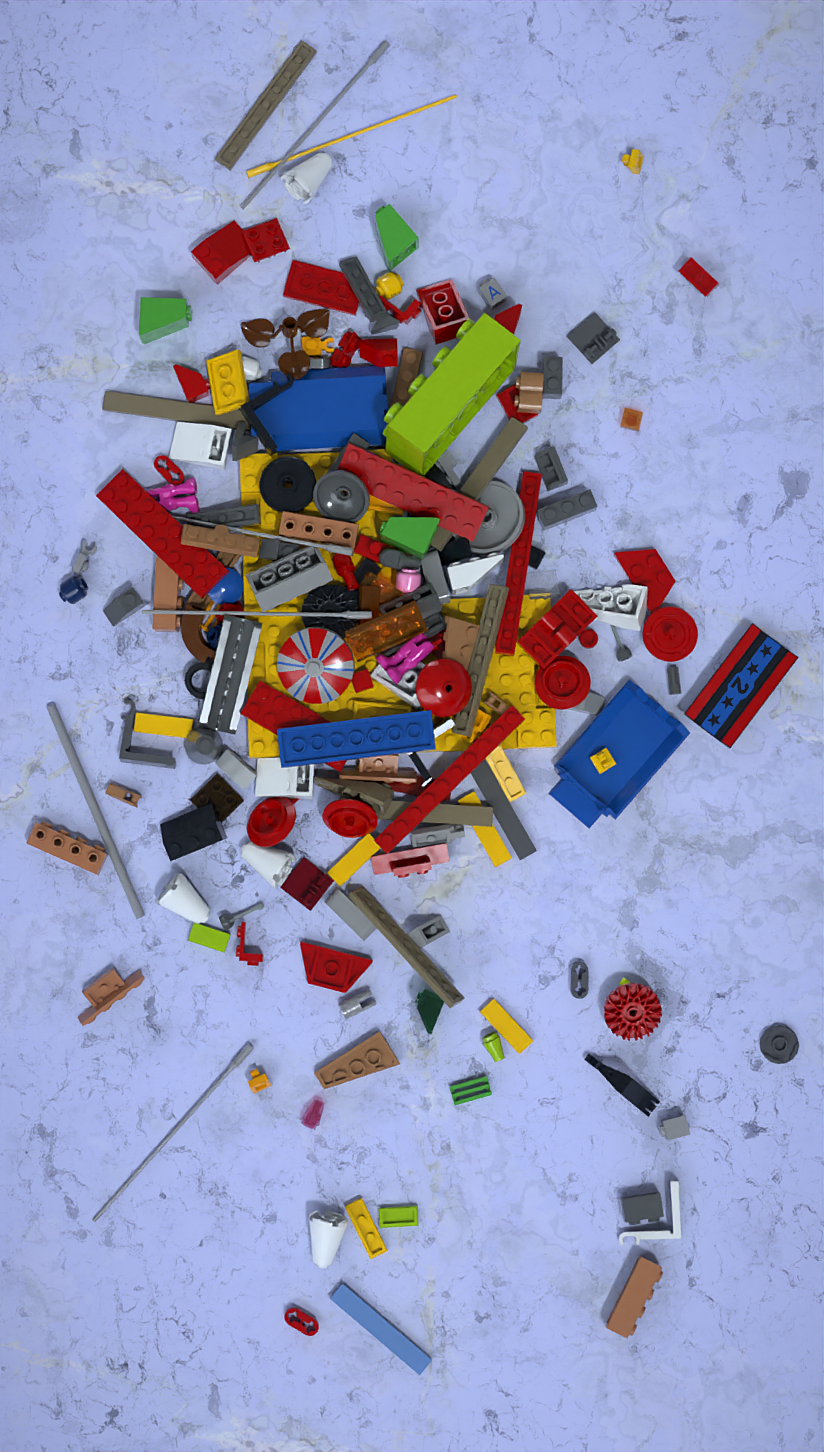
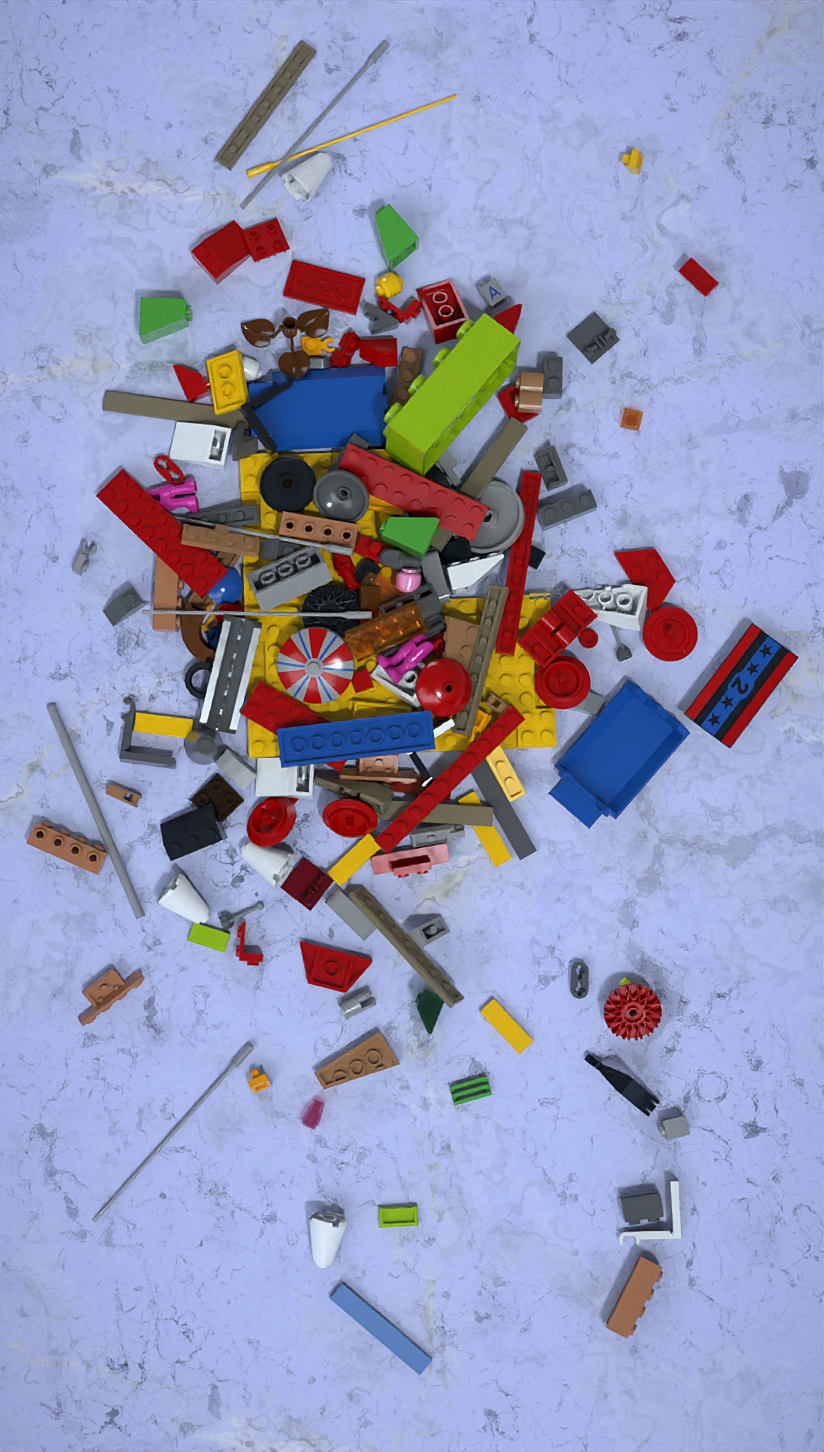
(73, 589): dark blue head -> none
(298, 1325): red beam -> none
(363, 289): dark grey tile -> none
(366, 1228): yellow tile -> none
(493, 1046): lime cone -> none
(602, 761): yellow tile -> none
(674, 680): dark grey piece -> none
(779, 1044): dark grey tile -> none

